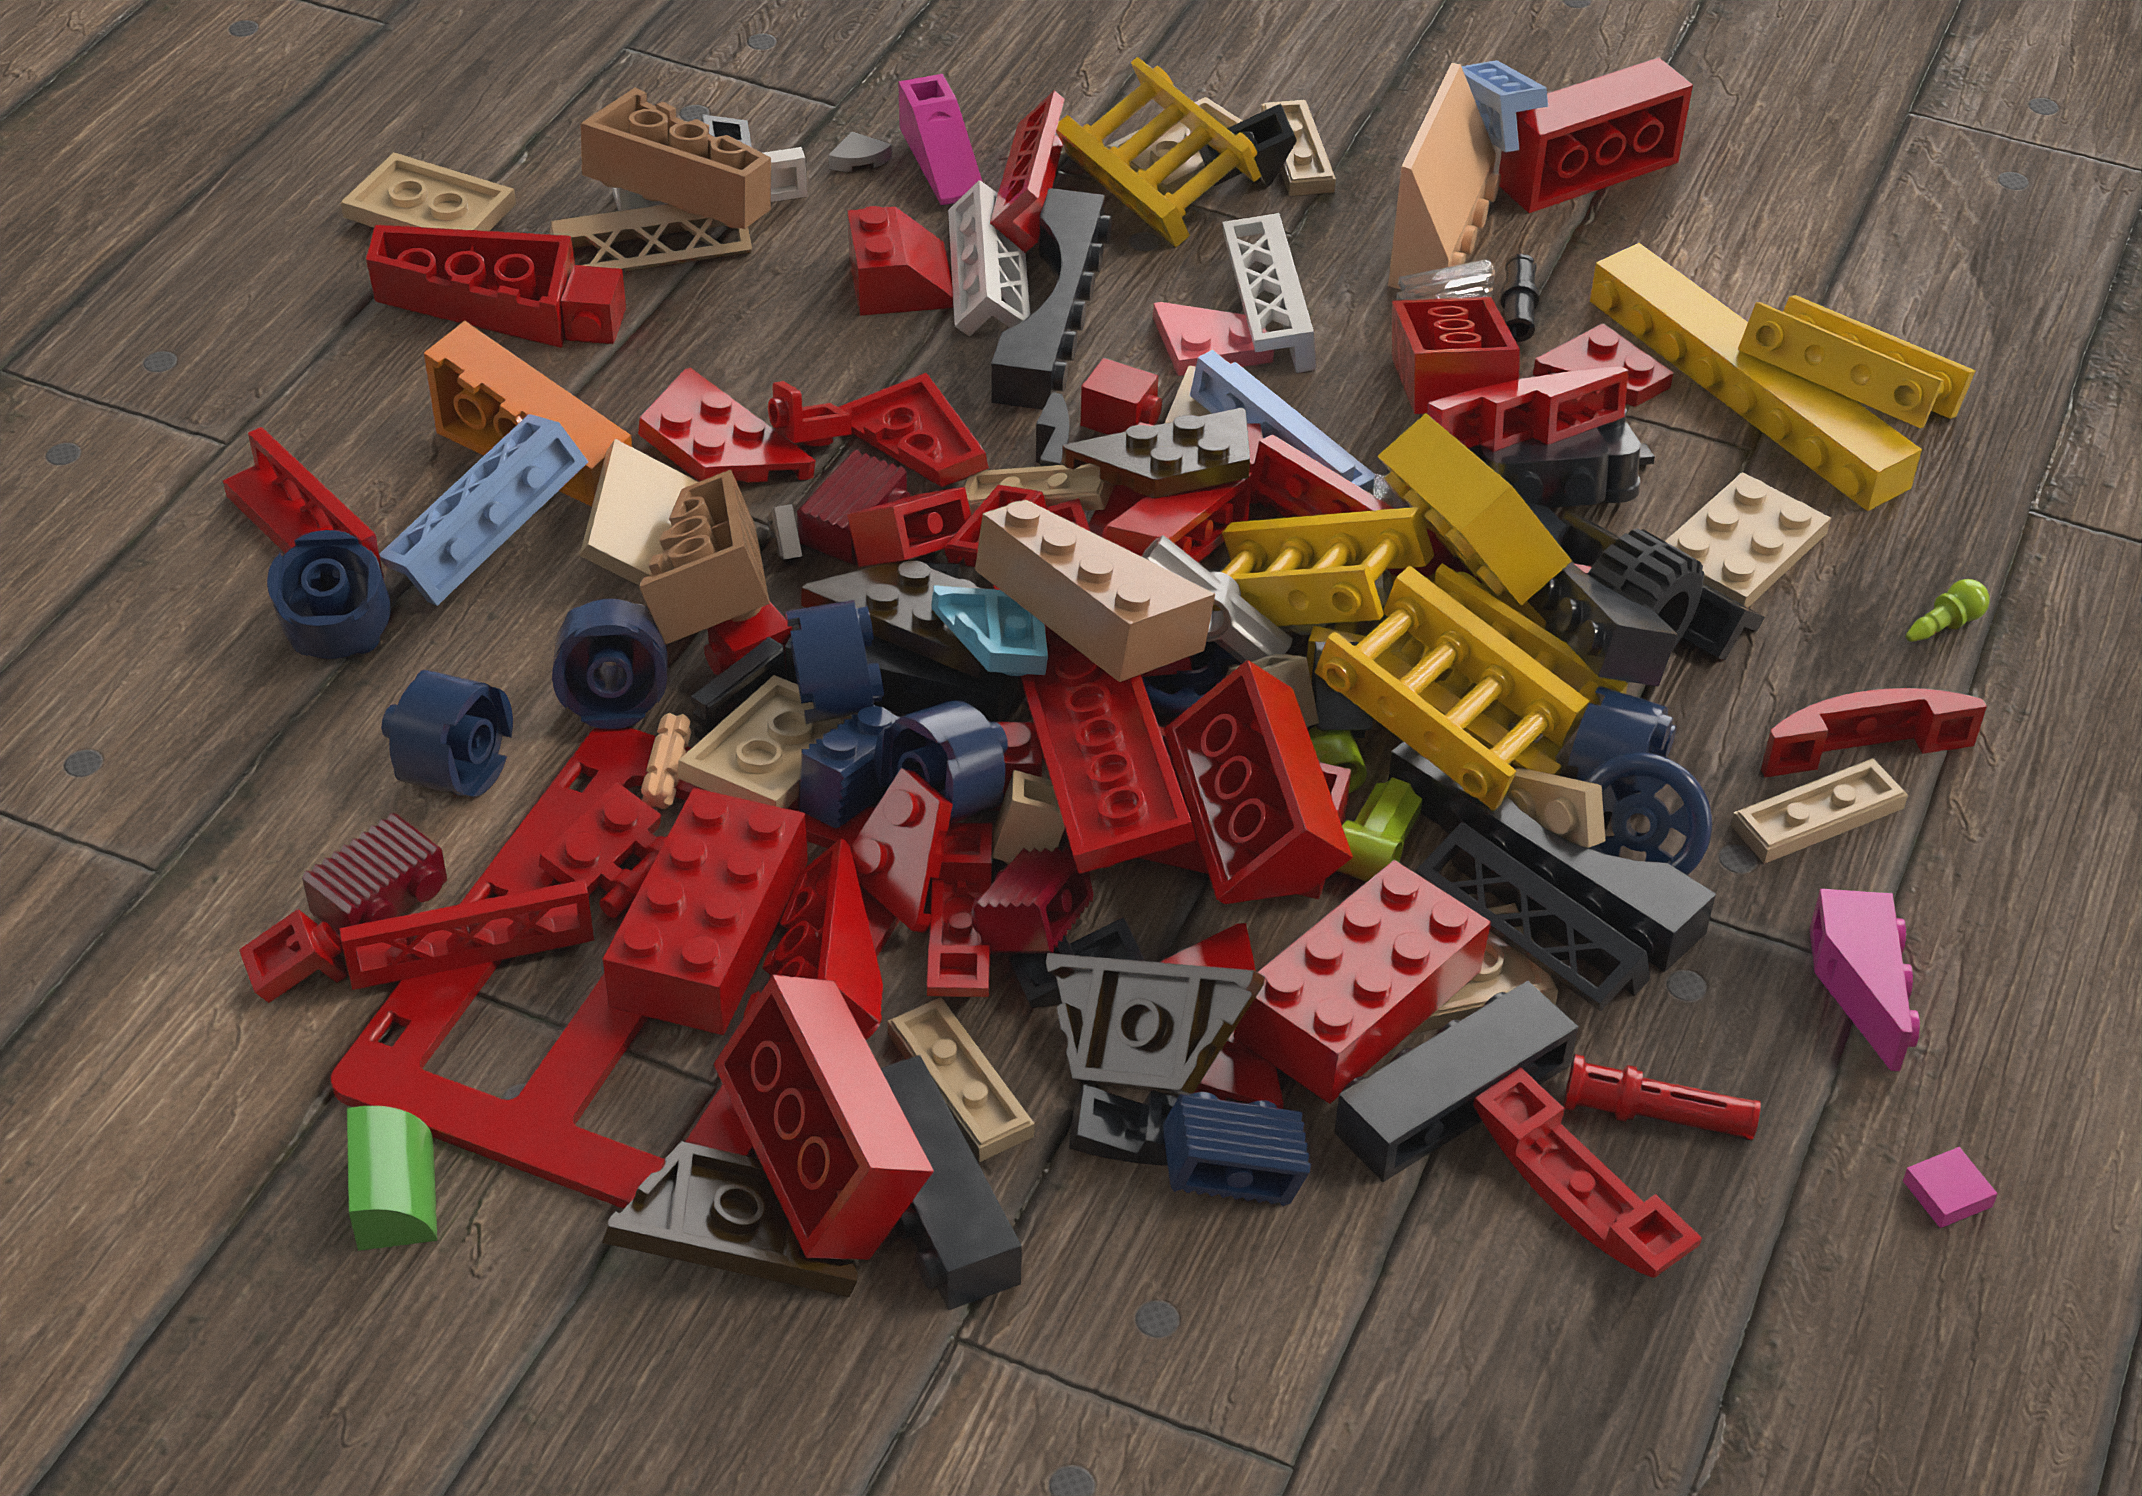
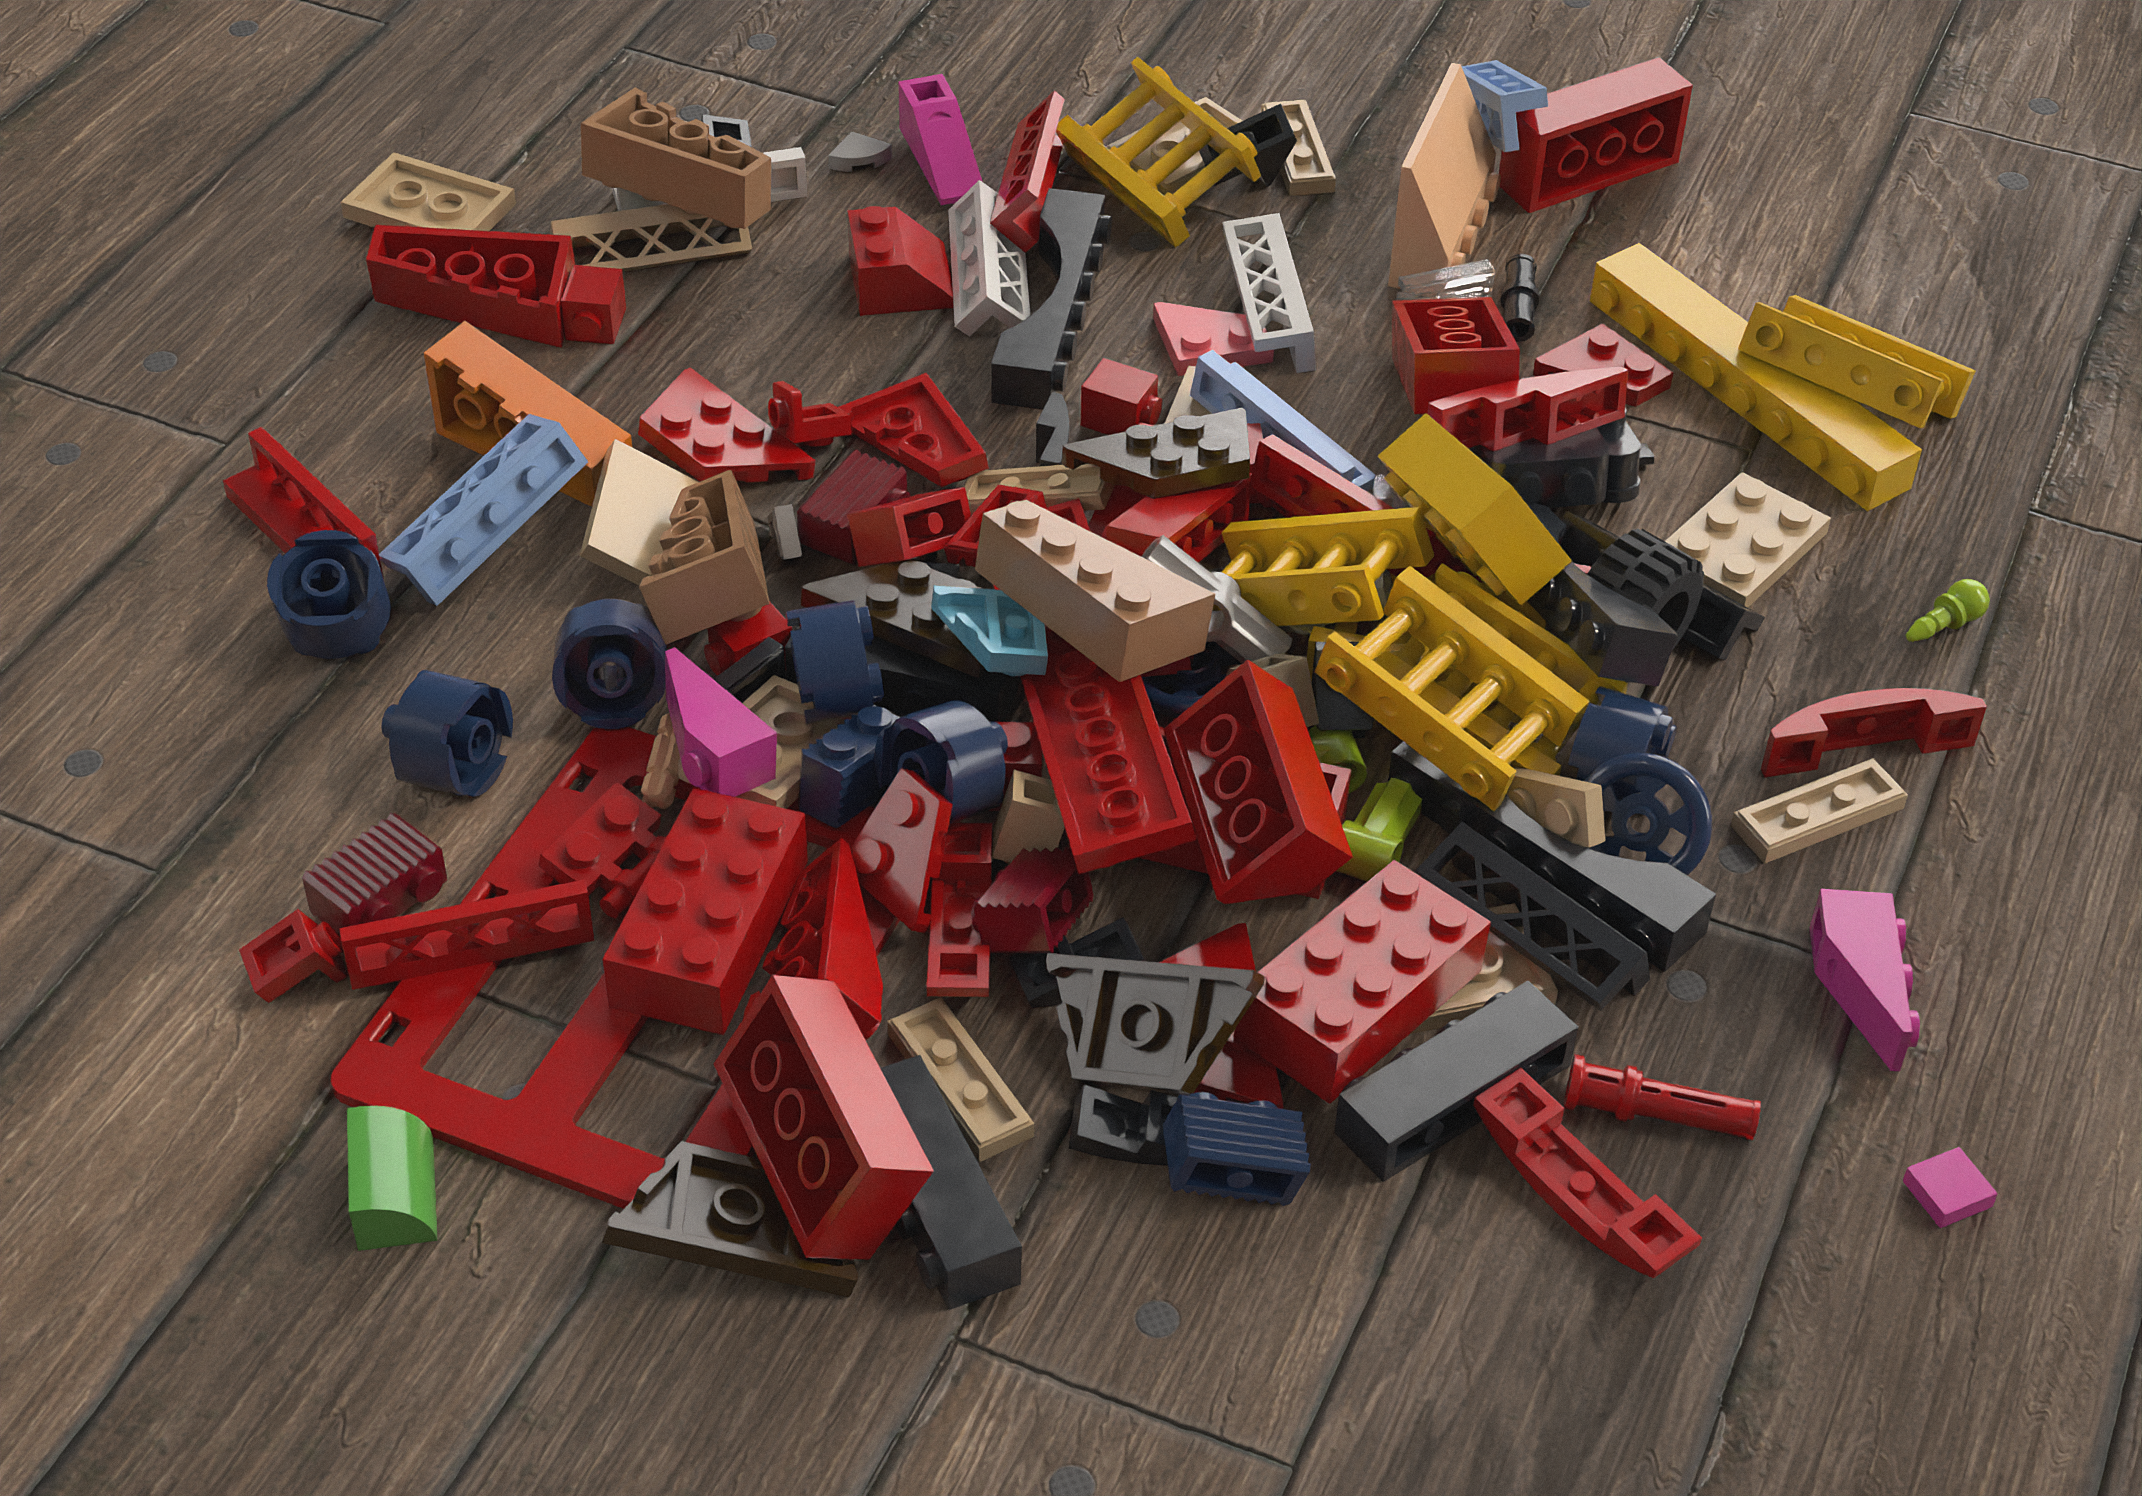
(717, 737): none -> dark pink slope

